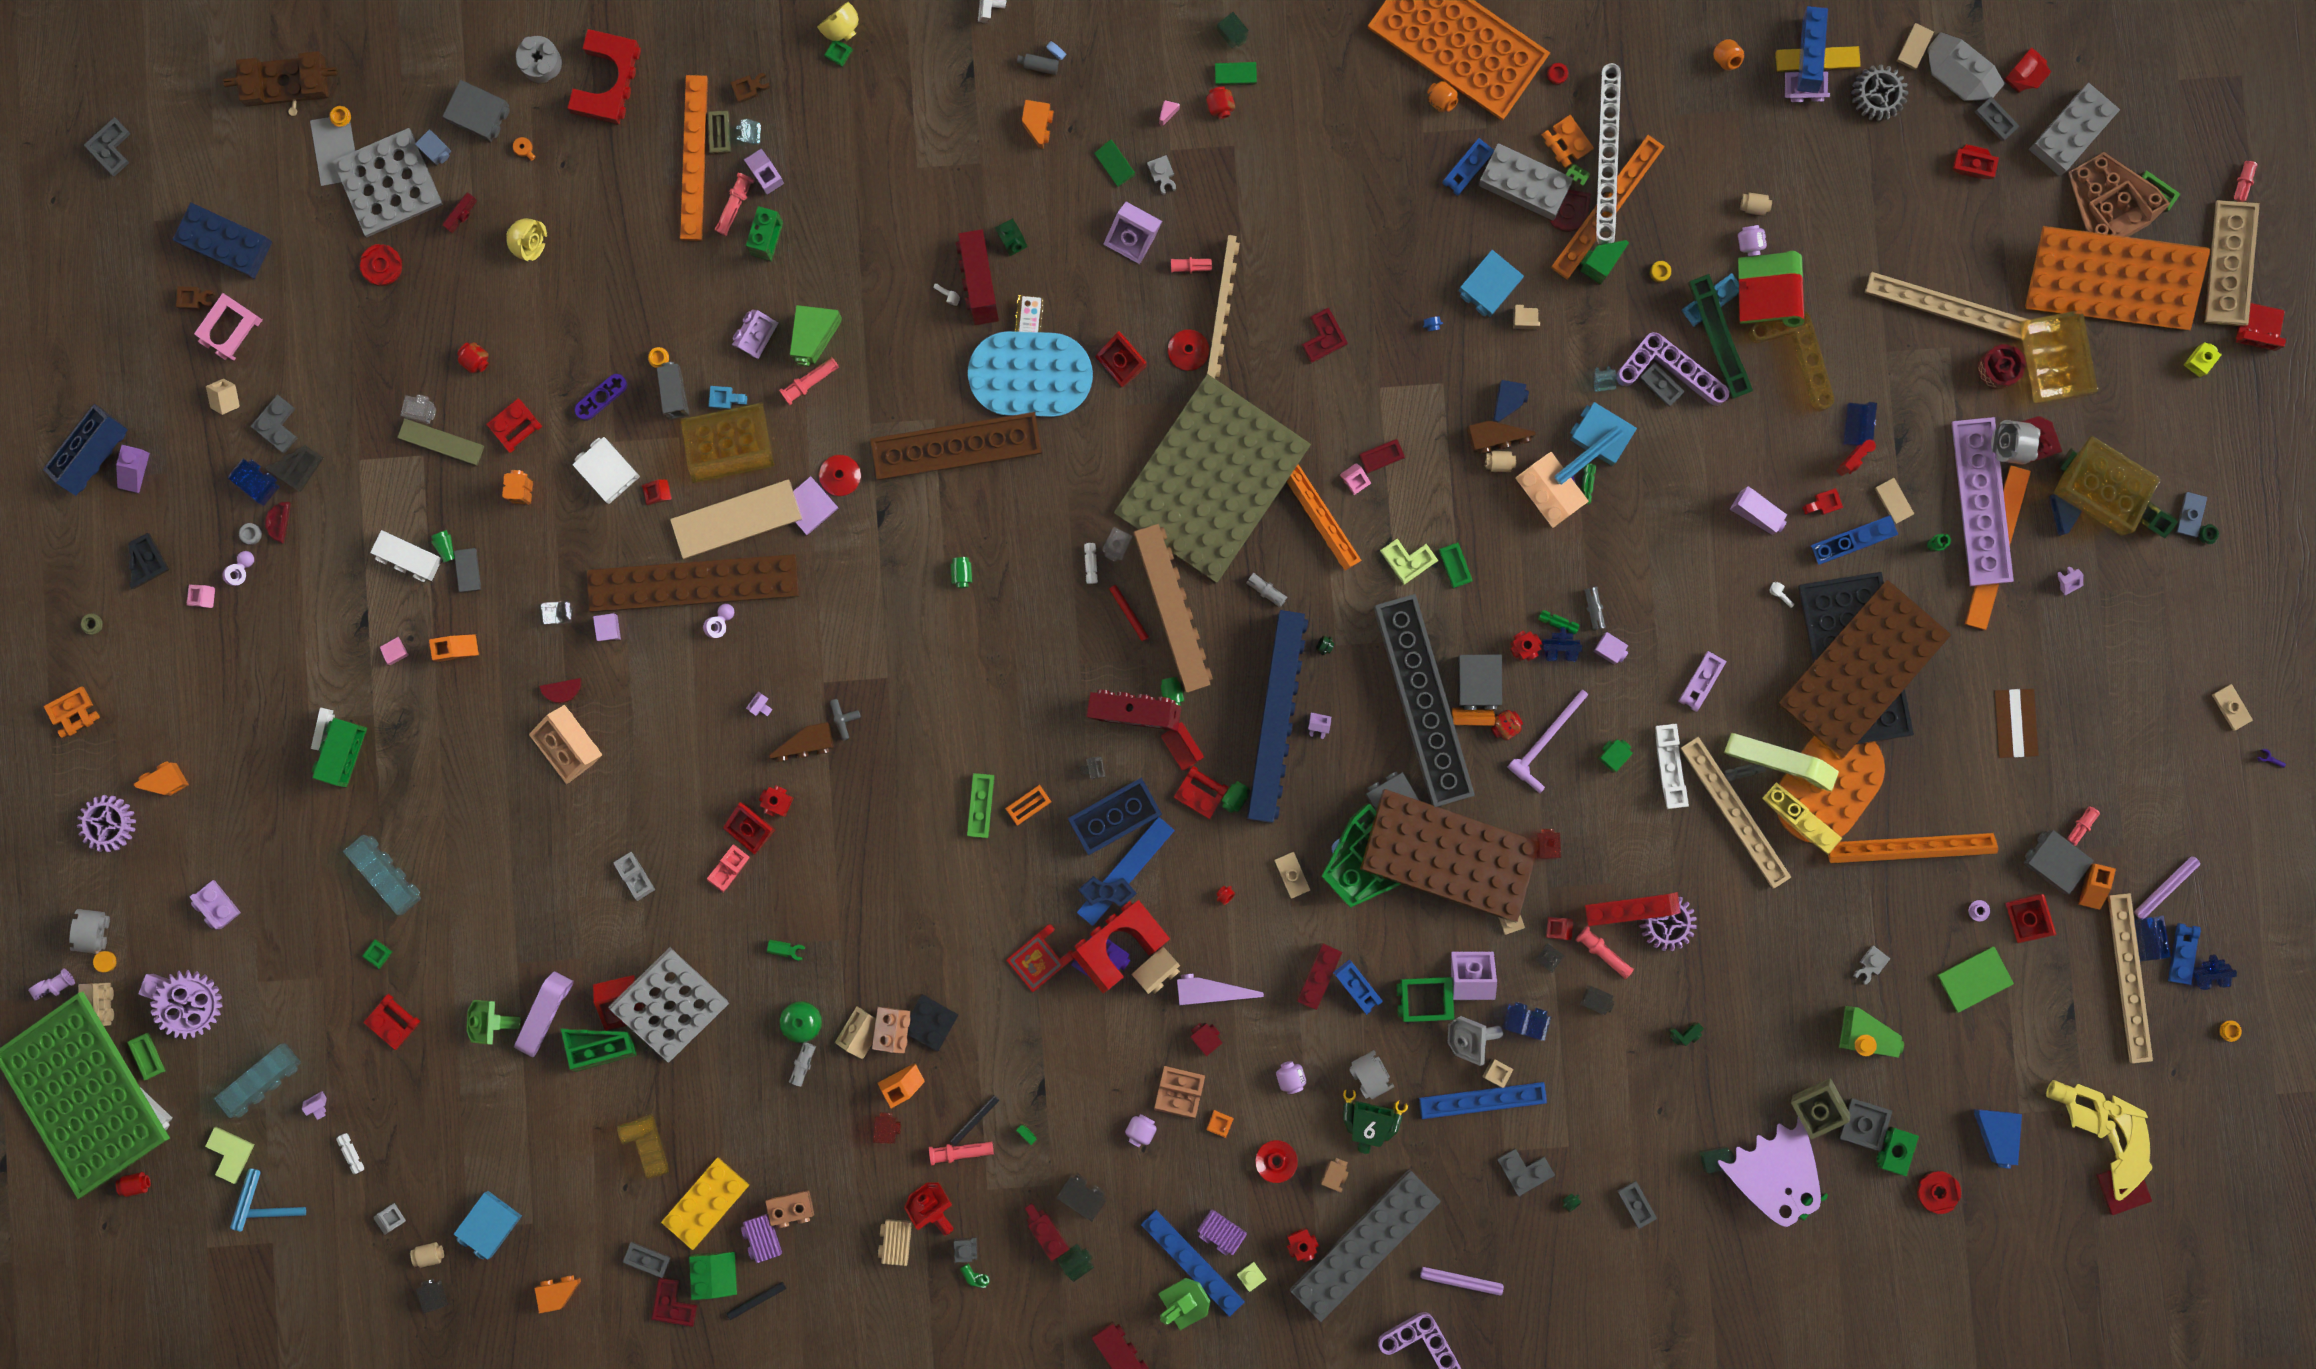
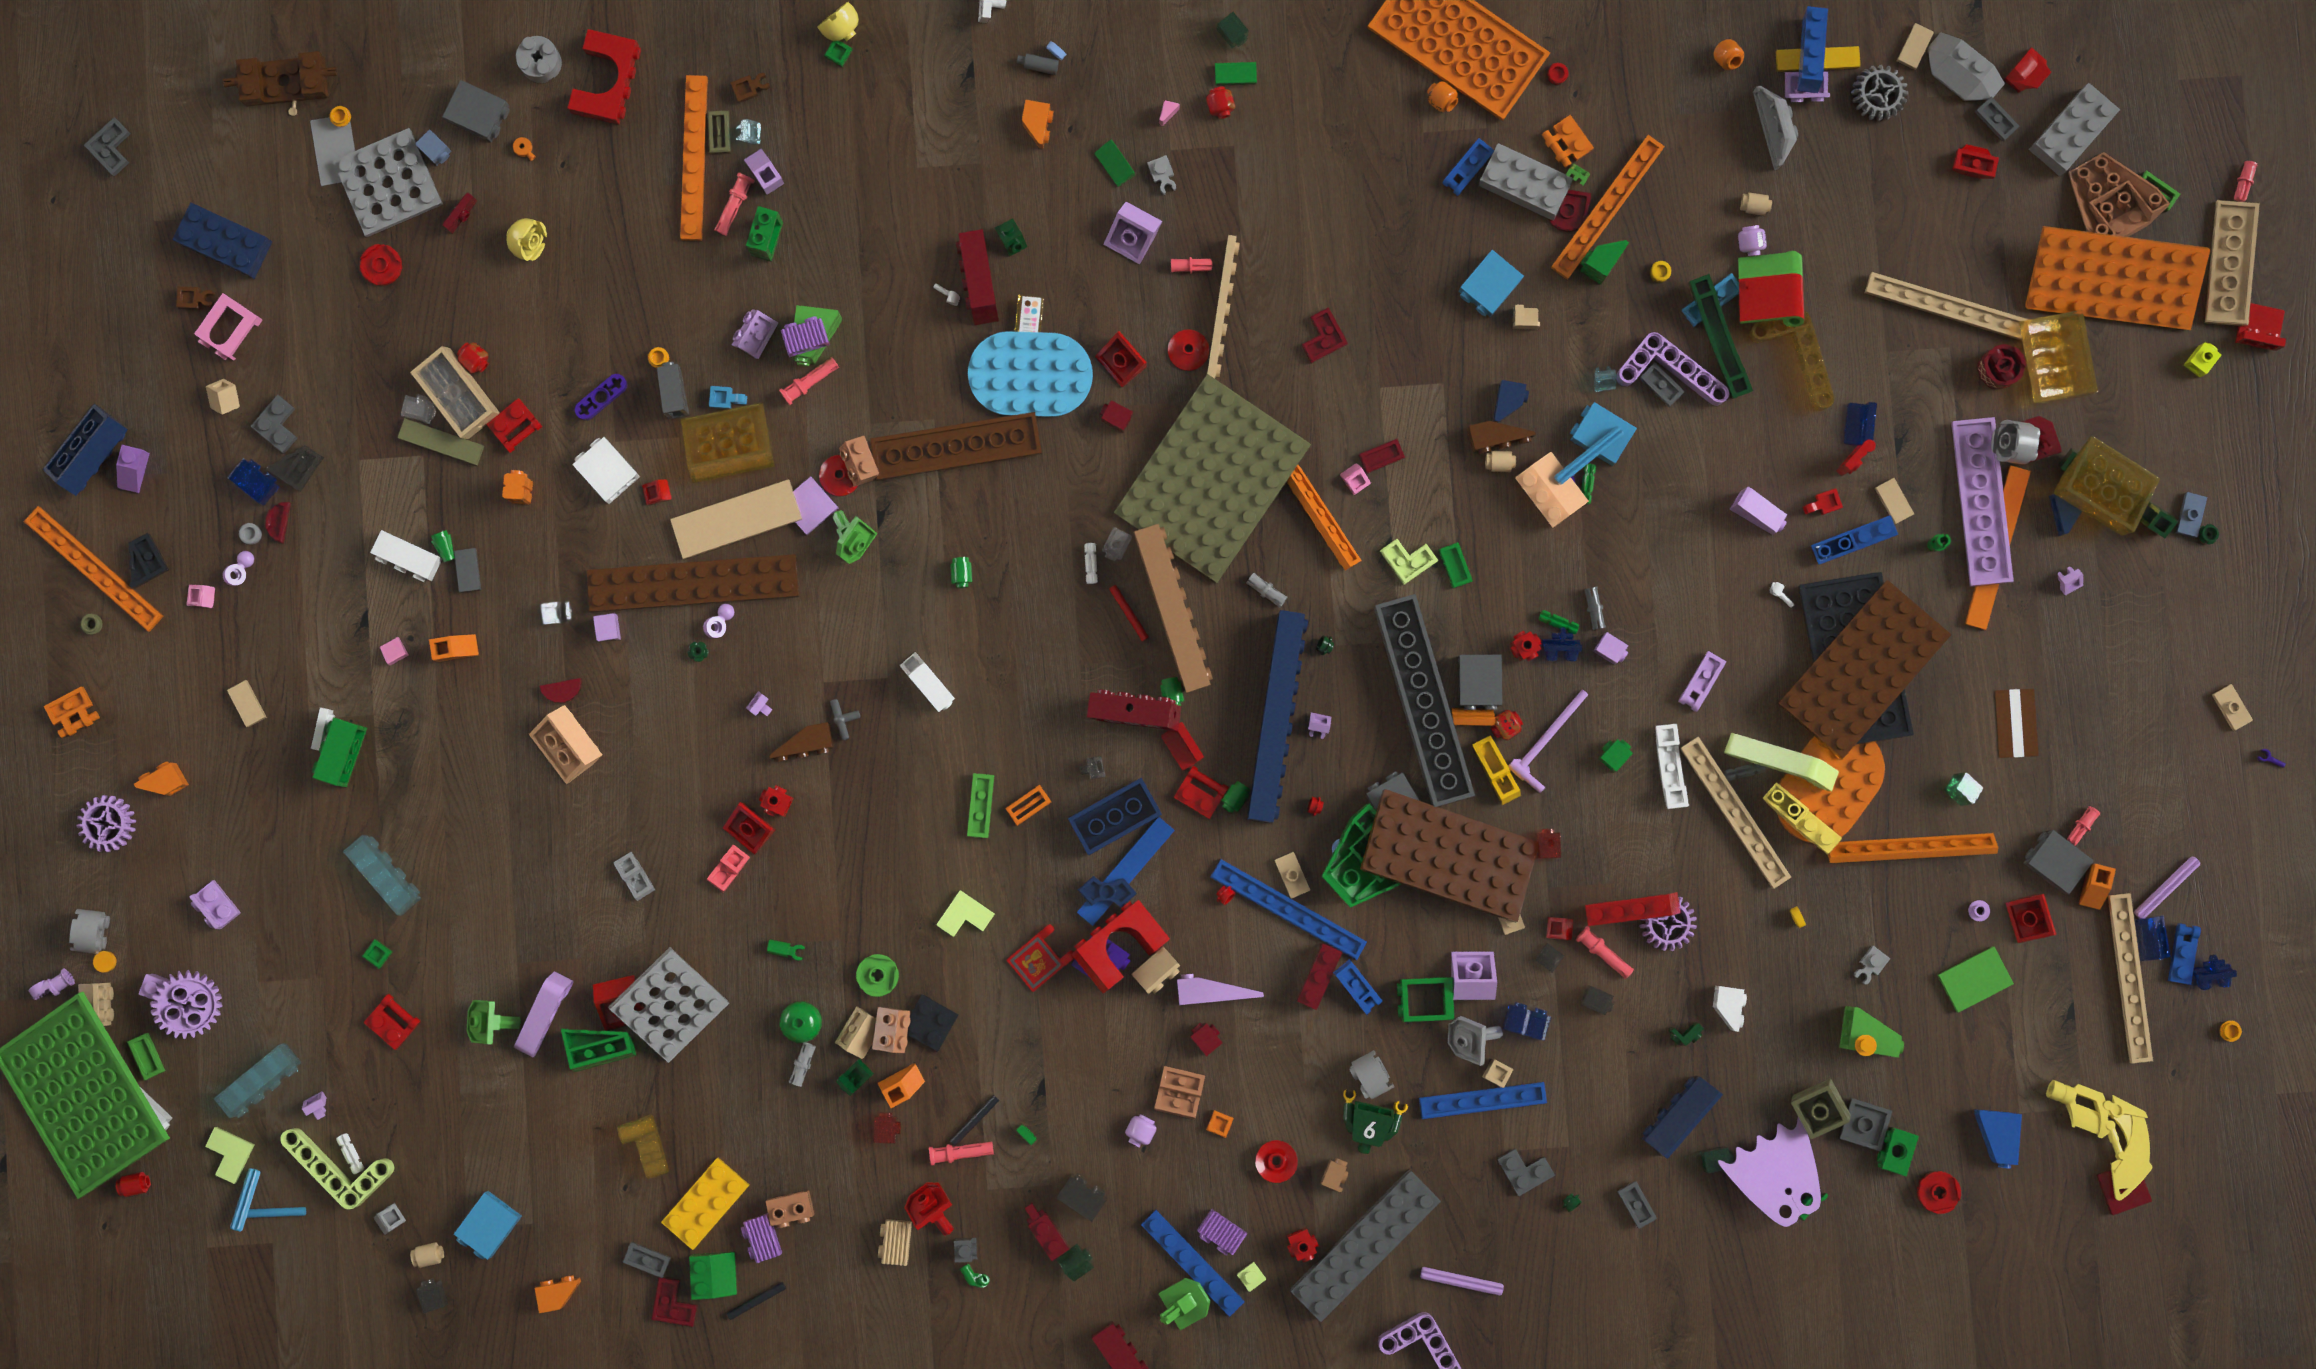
(93, 568): none -> orange tile
(246, 703): none -> tan tile
(332, 1171): none -> yellowish green beam
(455, 392): none -> brick
(698, 657): none -> dark green plate
(804, 336): none -> medium lavender brick
(854, 537): none -> bright green piece
(854, 1077): none -> dark green bracket
(858, 461): none -> nougat brick
(885, 984): none -> bright green plate
(927, 682): none -> white slope
(962, 909): none -> yellowish green tile
(1116, 416): none -> dark red brick
(1288, 909): none -> blue tile
(1291, 1077): lavender head -> none
(1315, 805): none -> red plate
(1432, 323): blue plate -> none
(1496, 770): none -> yellow slope
(1608, 145): white beam -> none
(1681, 1116): none -> dark blue slope
(1729, 1004): none -> white slope
(1776, 124): none -> light grey wedge
(1797, 917): none -> yellow tile
(1963, 789): none -> clear green brick

